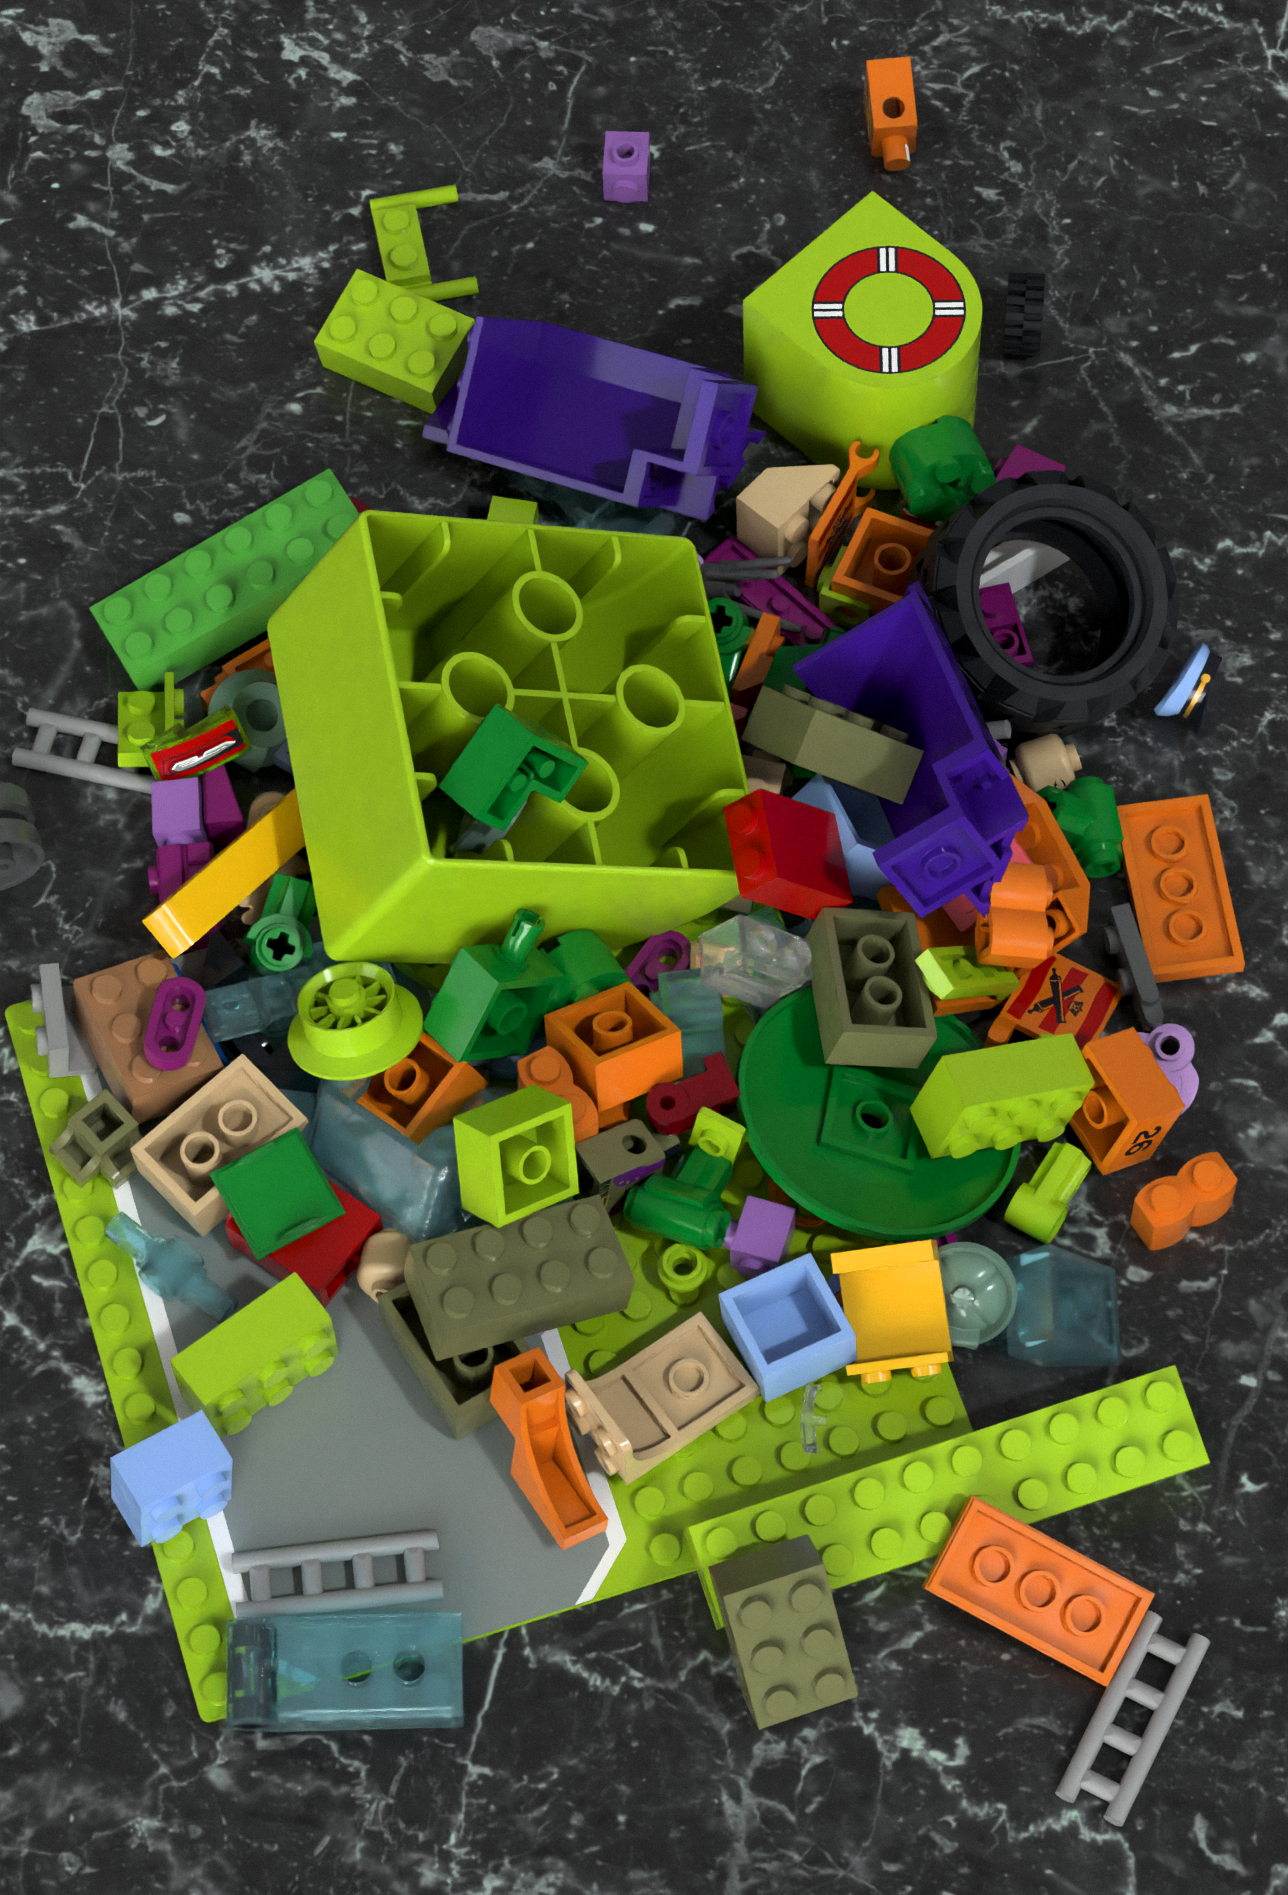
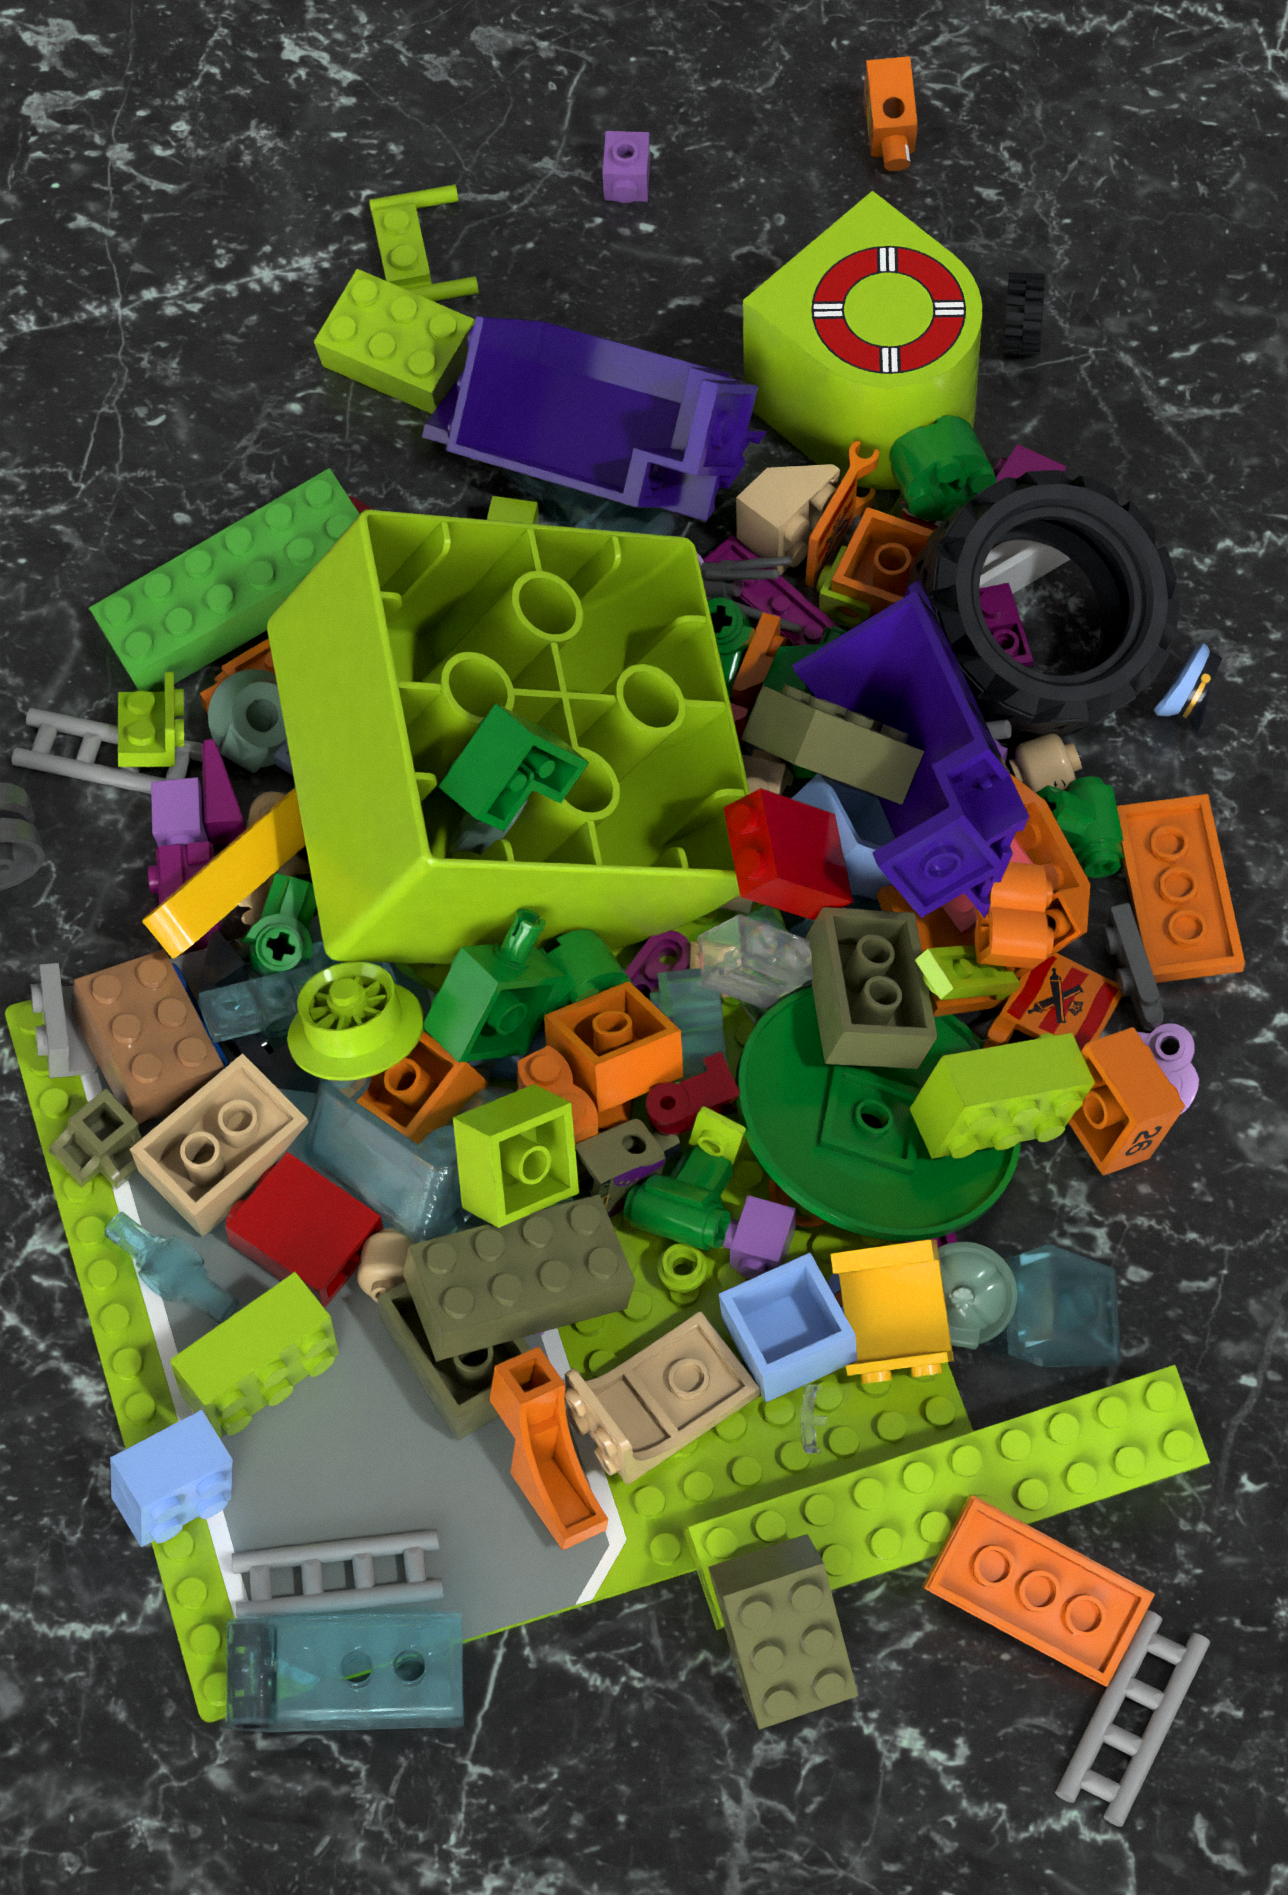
(172, 1026): magenta plate -> none
(196, 750): slope -> none
(277, 1193): green piece -> none
(1043, 1203): lime piece -> none
(1193, 1198): orange brick -> none

